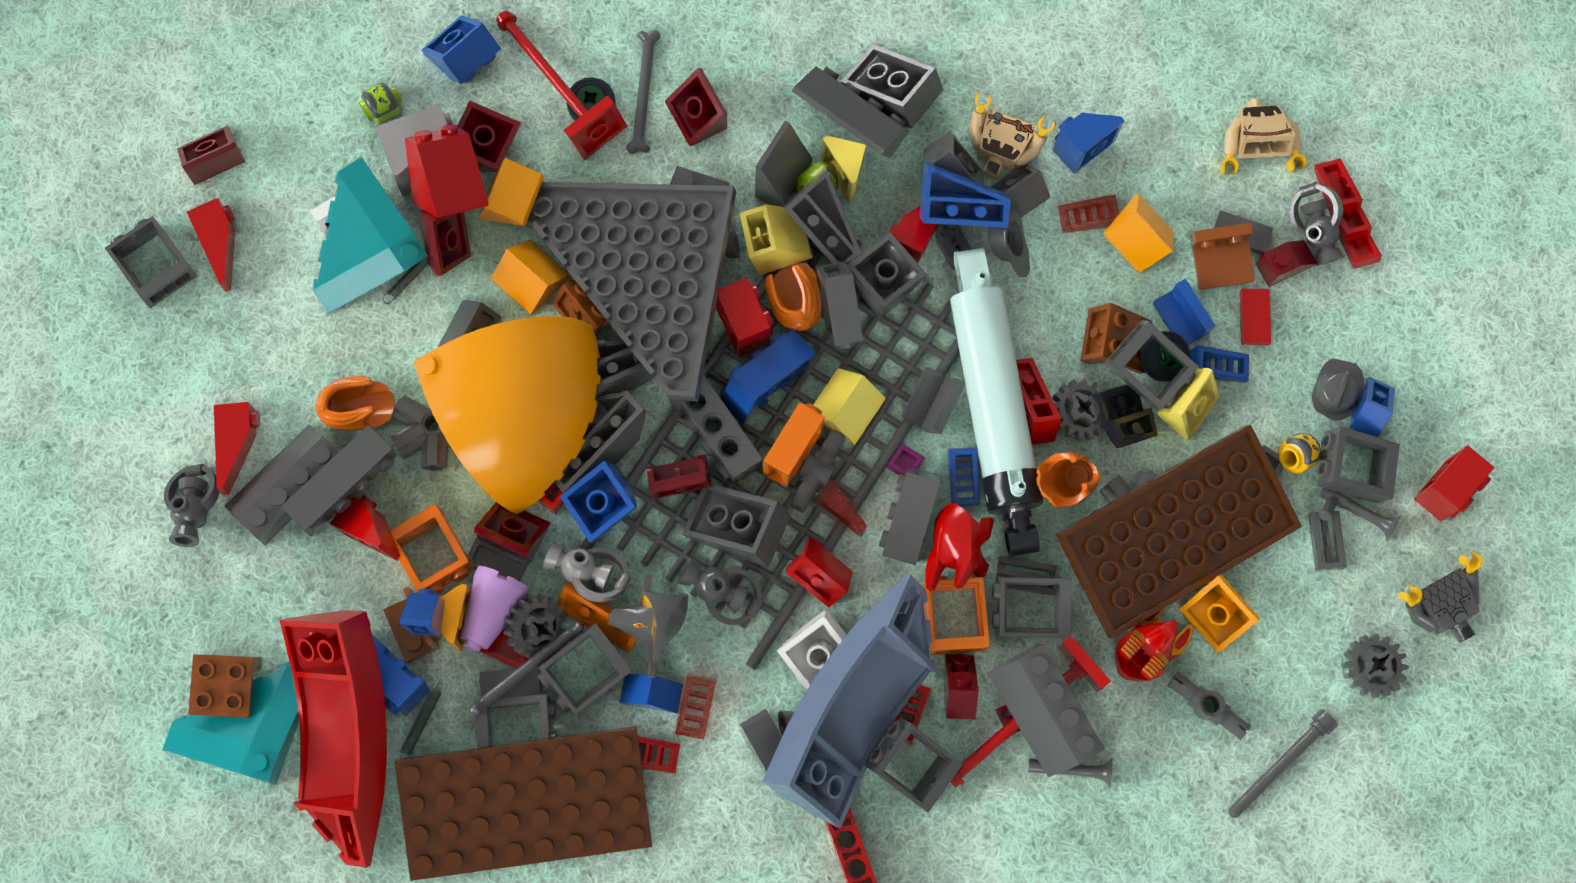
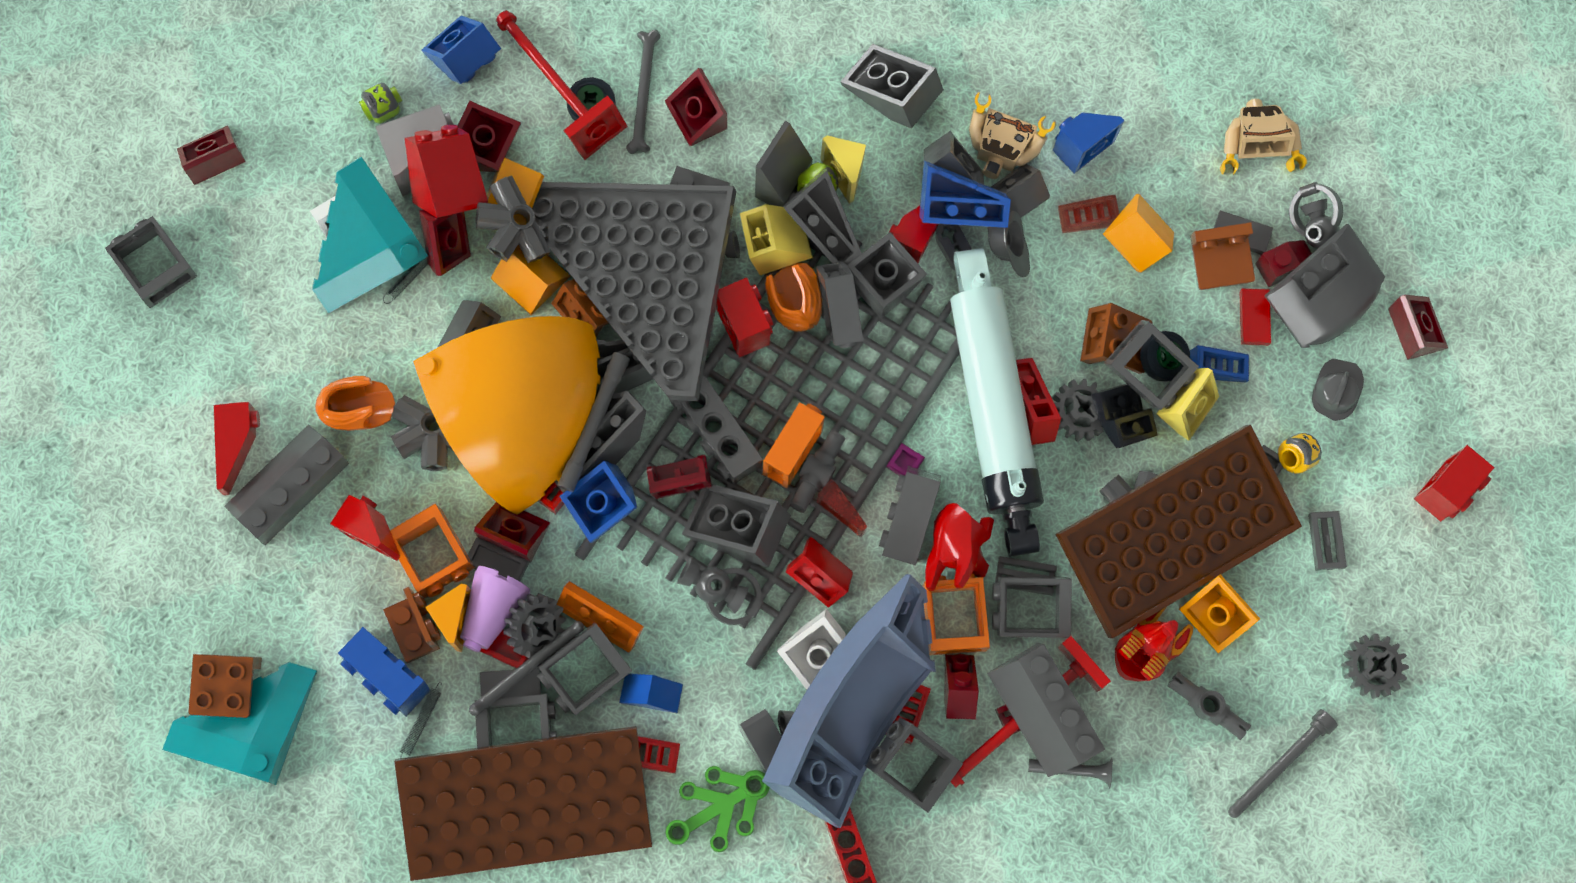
(189, 510): dark grey piece -> none
(217, 237): red slope -> none
(339, 728): red slope -> none
(340, 481): dark grey slope -> none
(423, 613): blue slope -> none
(509, 233): none -> dark grey piece
(580, 567): light grey piece -> none
(611, 379): none -> dark grey piece
(653, 621): dark grey piece -> none
(691, 731): clear red slope -> none
(722, 805): none -> bright green plant
(765, 374): blue wedge -> none
(849, 404): light yellow slope -> none
(851, 111): dark grey slope -> none
(932, 401): dark grey panel -> none
(953, 477): blue slope -> none
(1067, 479): orange hair -> none
(1184, 313): blue panel -> none
(1328, 290): none -> dark grey slope
(1335, 499): dark grey piece -> none
(1355, 226): red slope -> none
(1373, 408): blue slope -> none
(1382, 470): dark grey window -> none
(1417, 326): none -> dark red slope
(1447, 600): torso -> none

